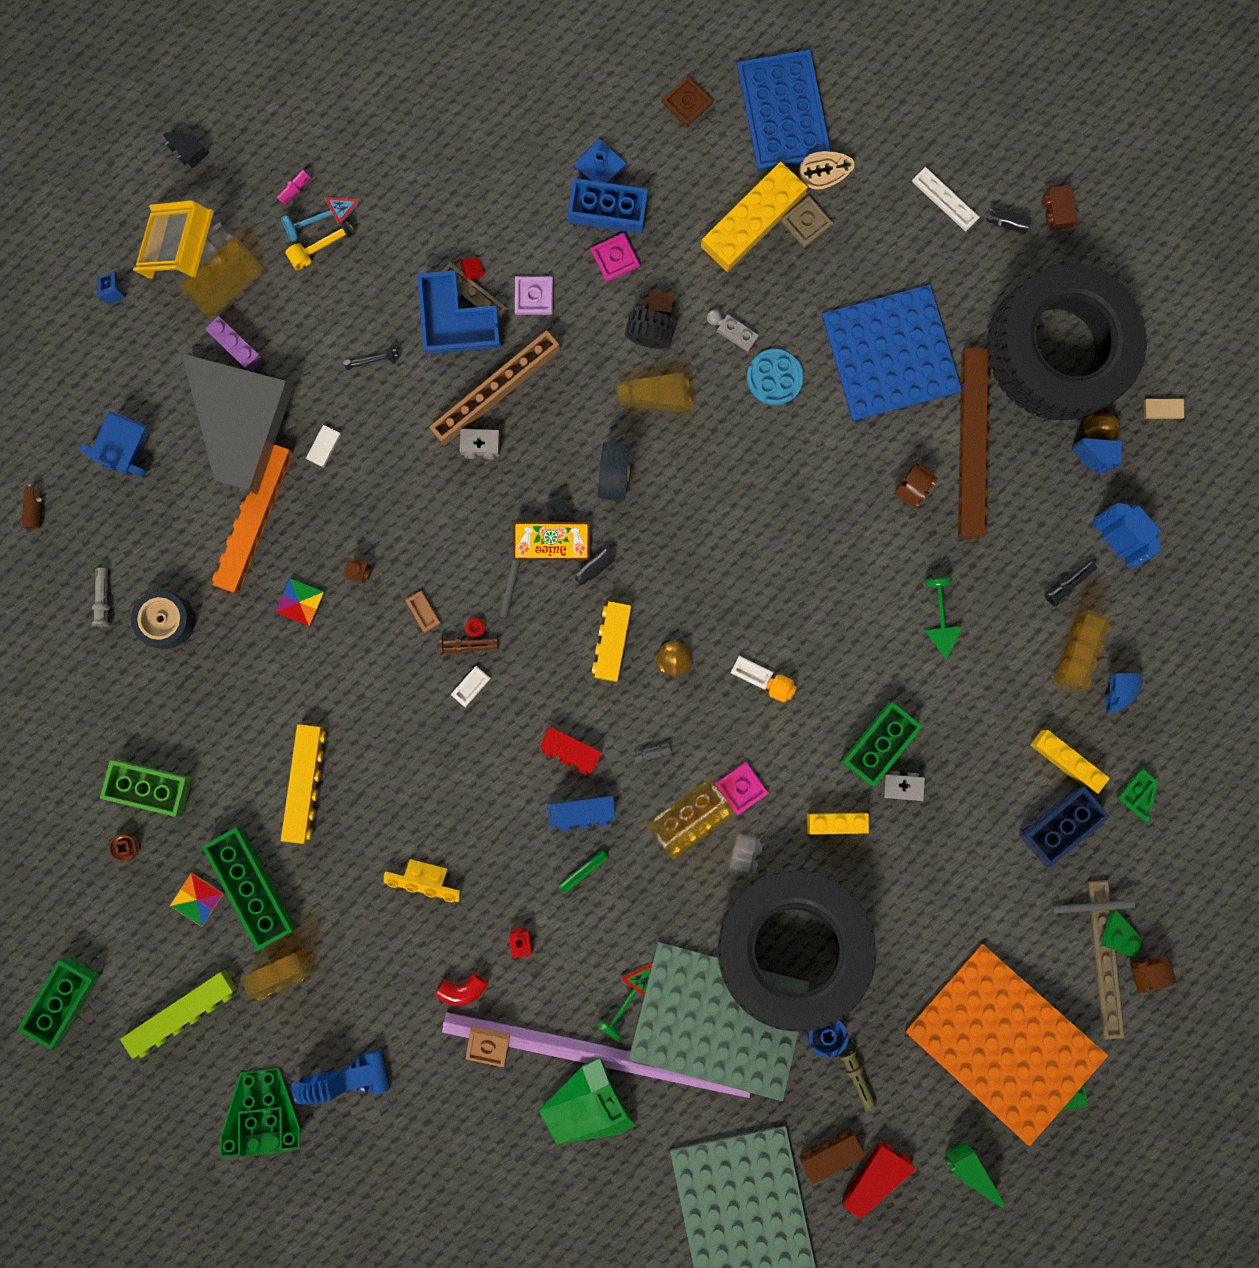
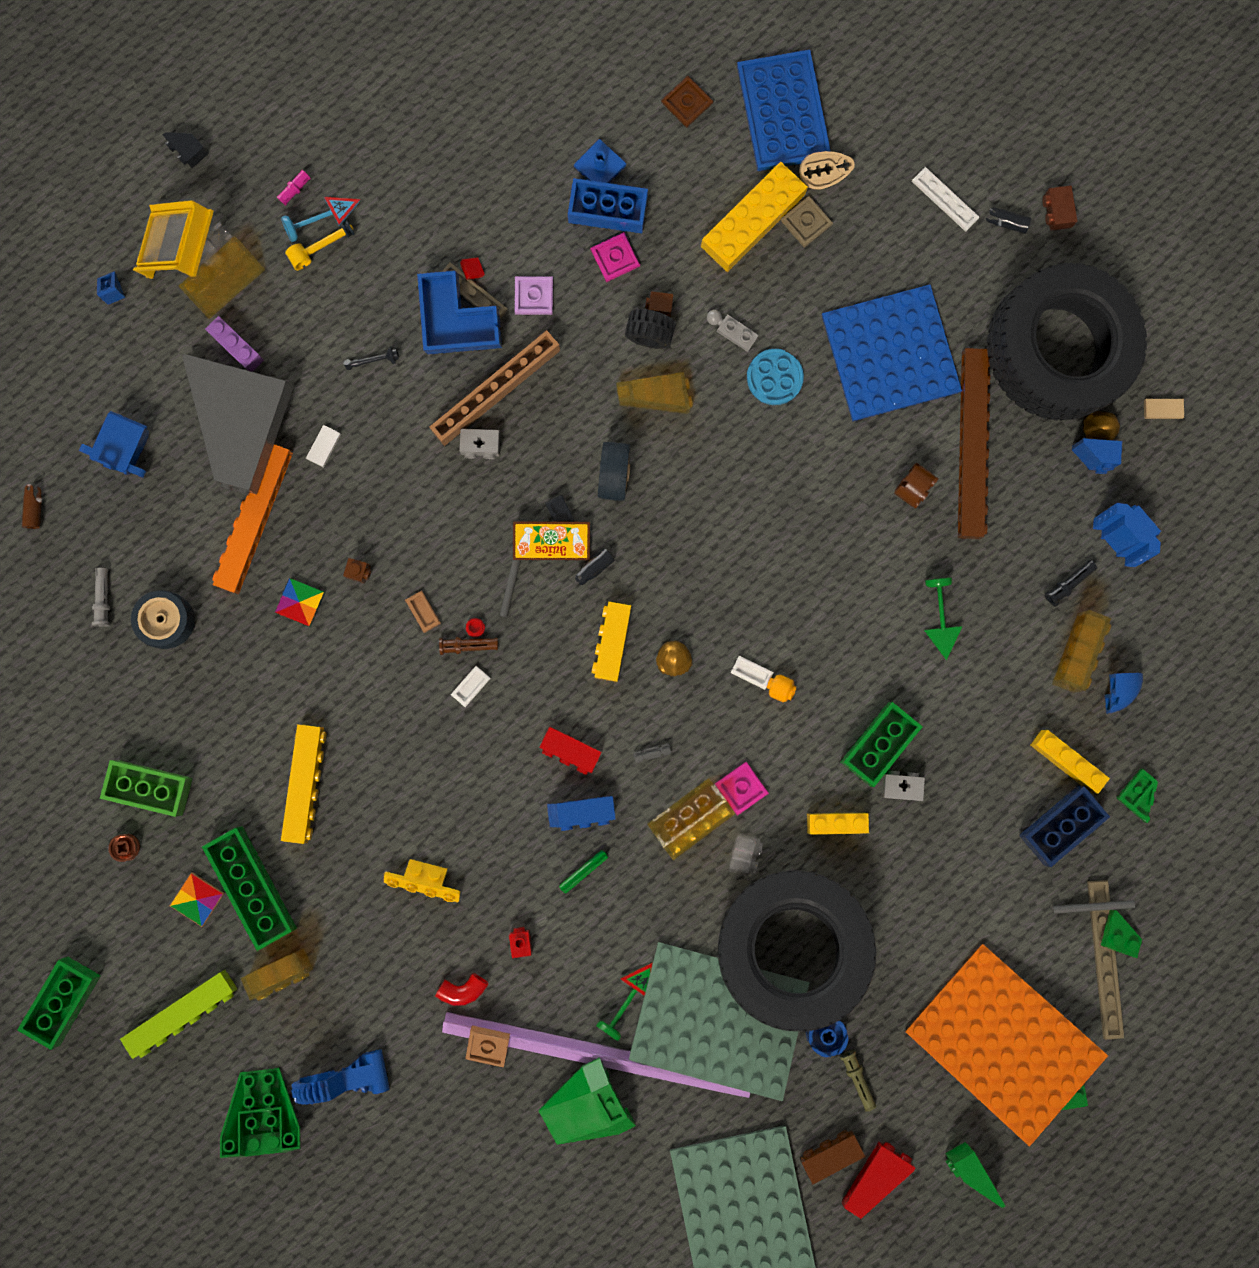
(1153, 974): reddish brown brick -> none

